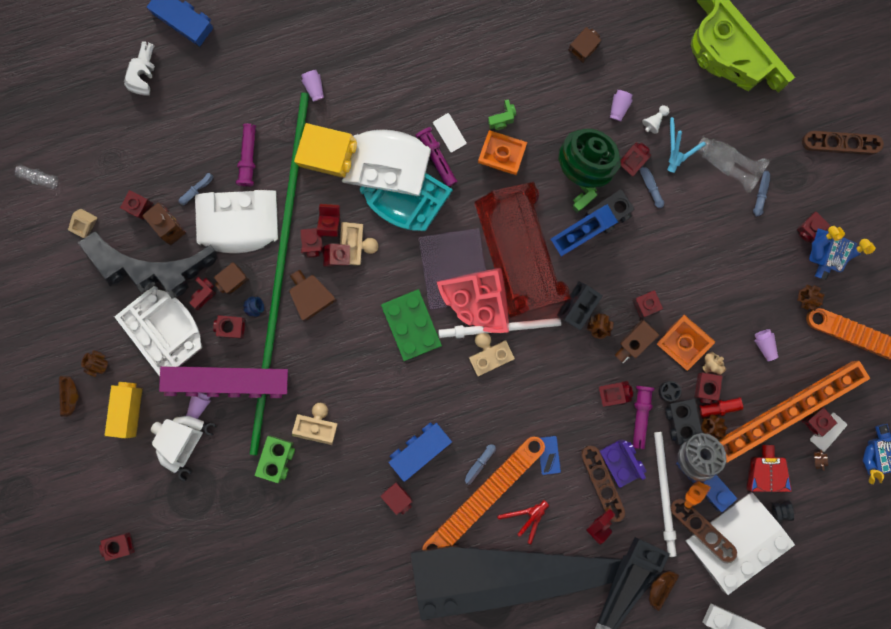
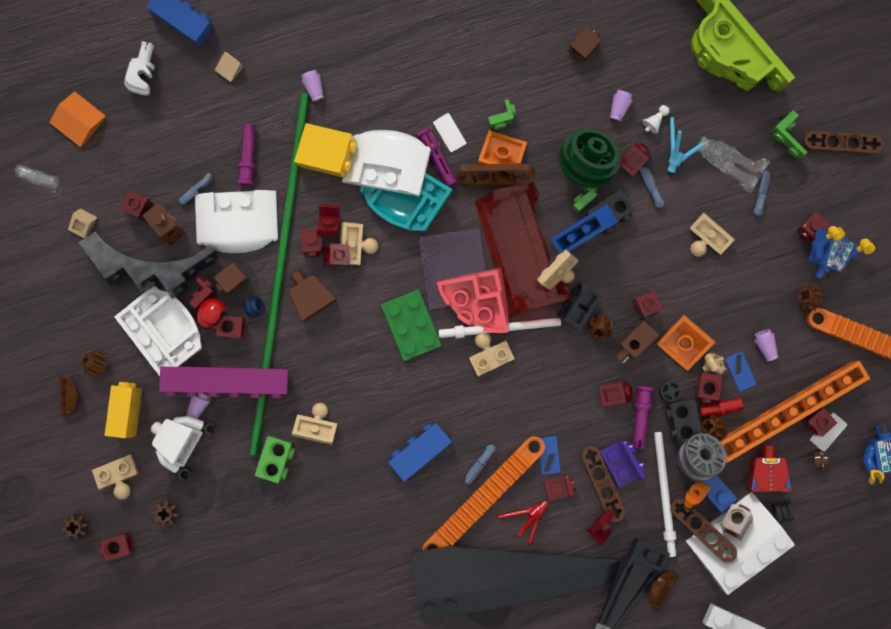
(75, 521): none -> reddish brown gear
(77, 119): none -> orange slope
(116, 473): none -> tan plate
(162, 517): none -> reddish brown gear
(210, 312): none -> red hair
(228, 67): none -> tan slope
(397, 499): dark red brick -> none
(470, 174): none -> reddish brown beam
(559, 270): none -> tan plate
(559, 487): none -> dark red bracket
(711, 235): none -> tan plate
(737, 530): none -> brick
(740, 371): none -> blue sticker
(781, 134): none -> bright green bracket

